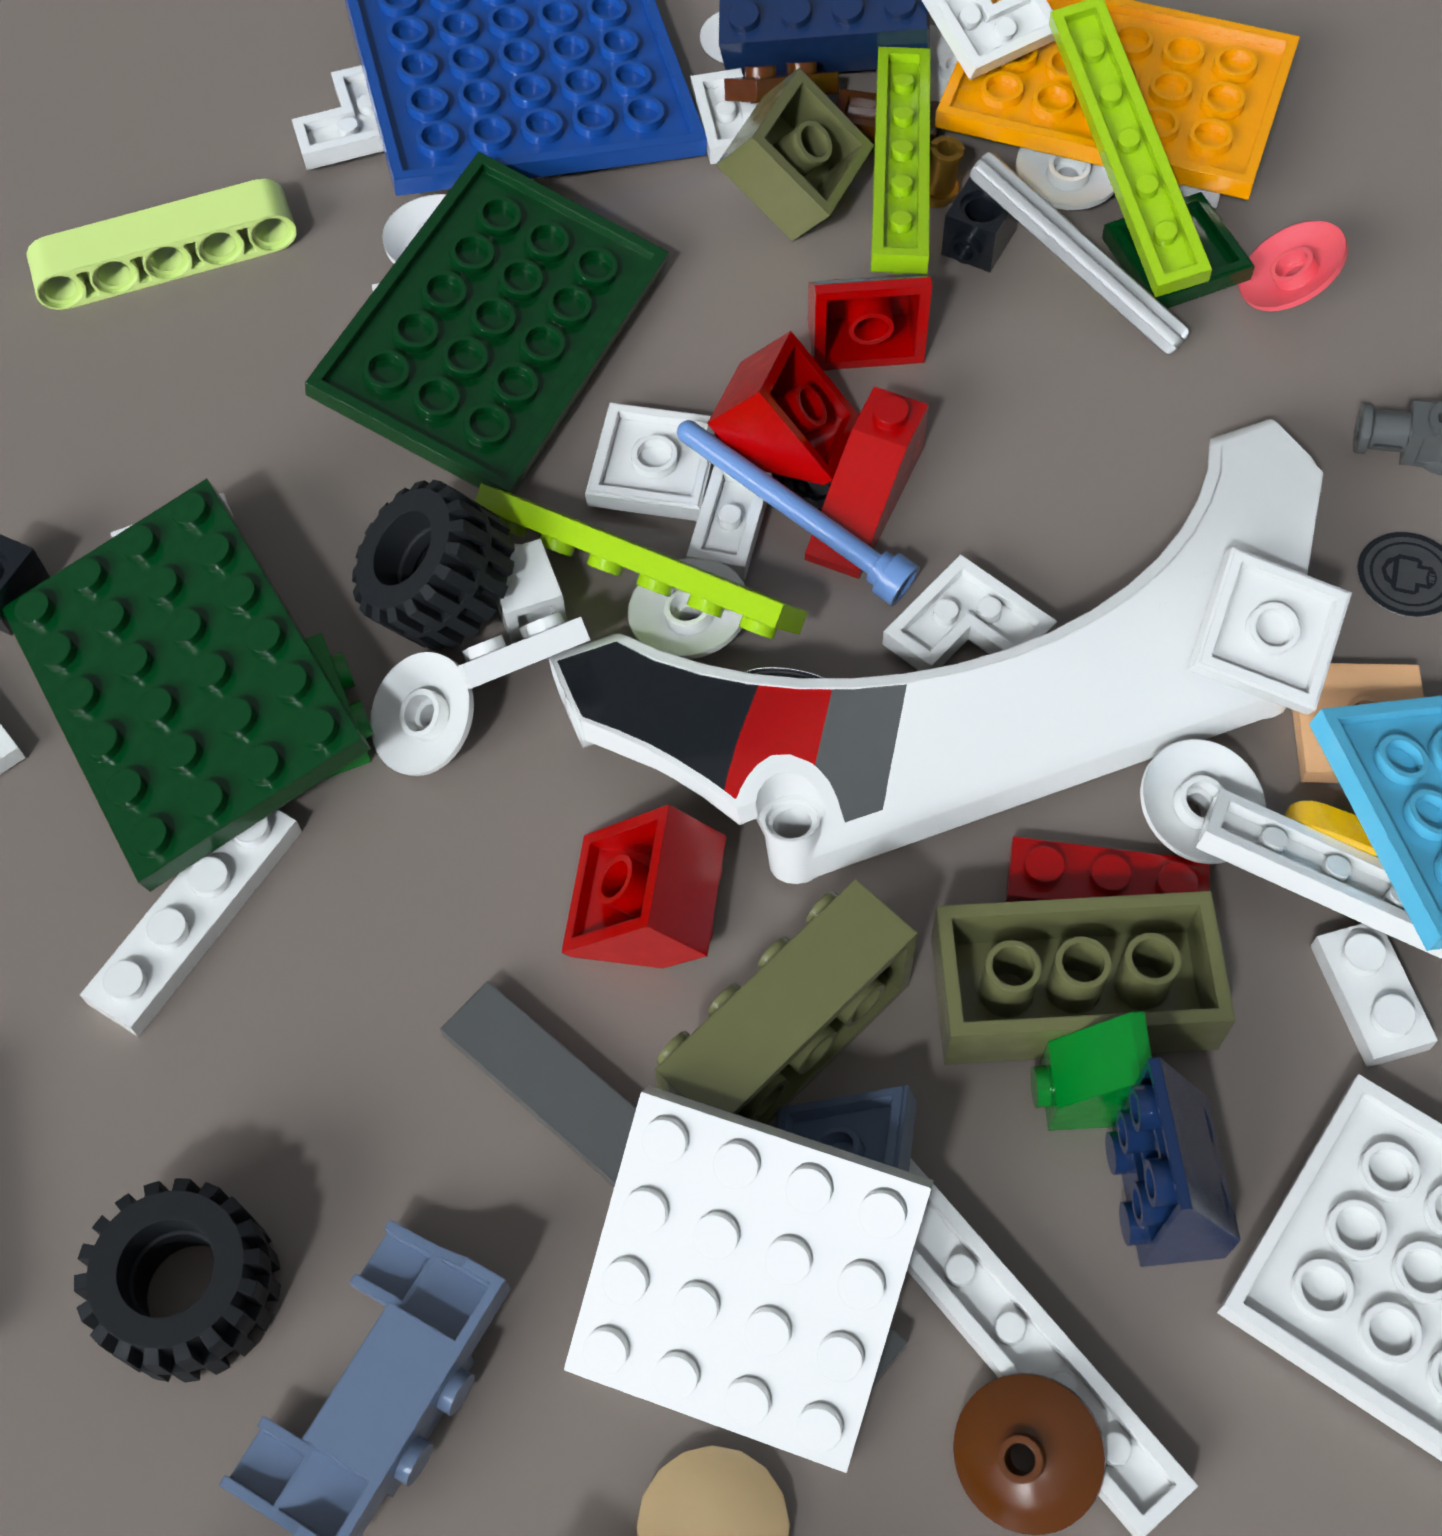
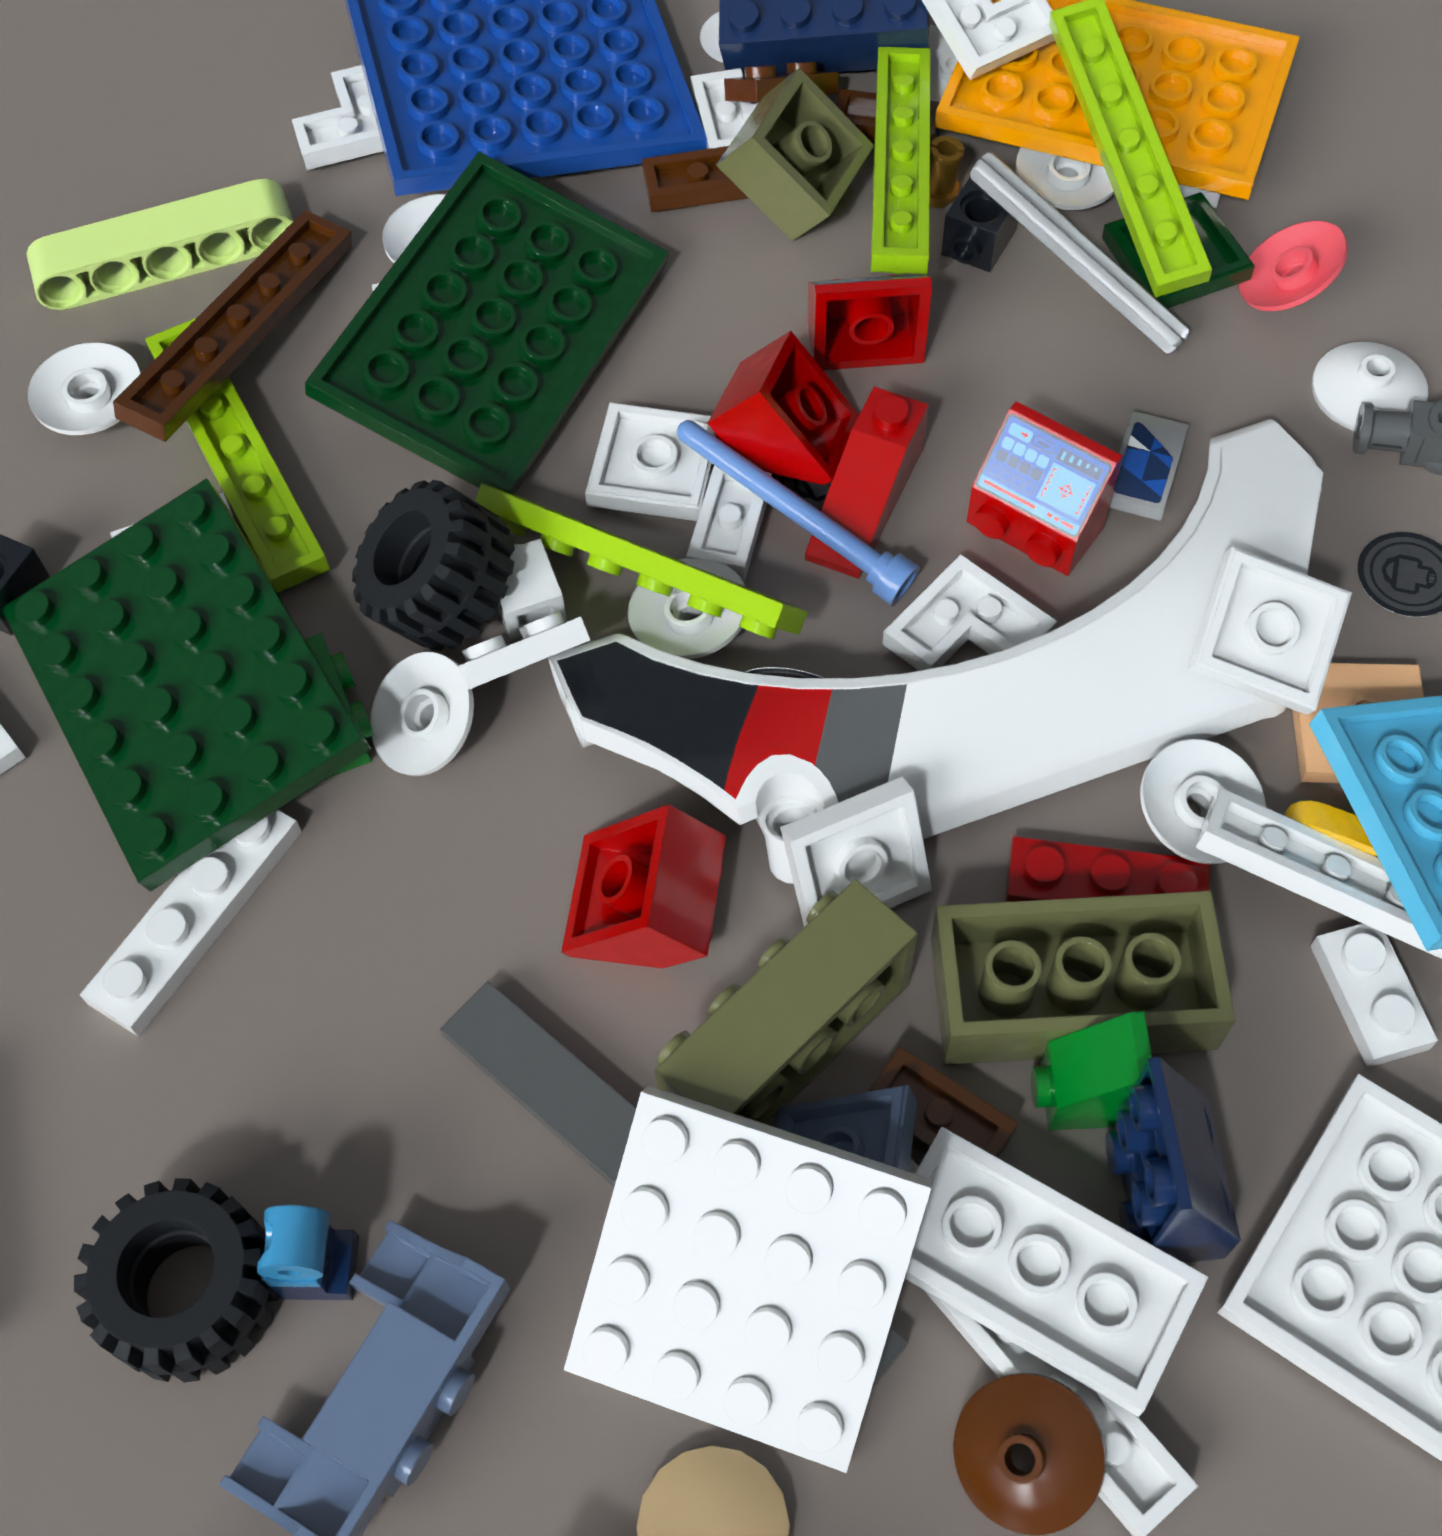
(78, 387): none -> white dish
(232, 326): none -> reddish brown plate
(251, 482): none -> lime plate
(306, 1255): none -> dark azure leg
(687, 180): none -> reddish brown plate
(863, 839): none -> white plate
(945, 1105): none -> reddish brown plate
(1043, 489): none -> slope
(1049, 1273): none -> white plate
(1148, 464): none -> slope
(1366, 374): none -> white dish

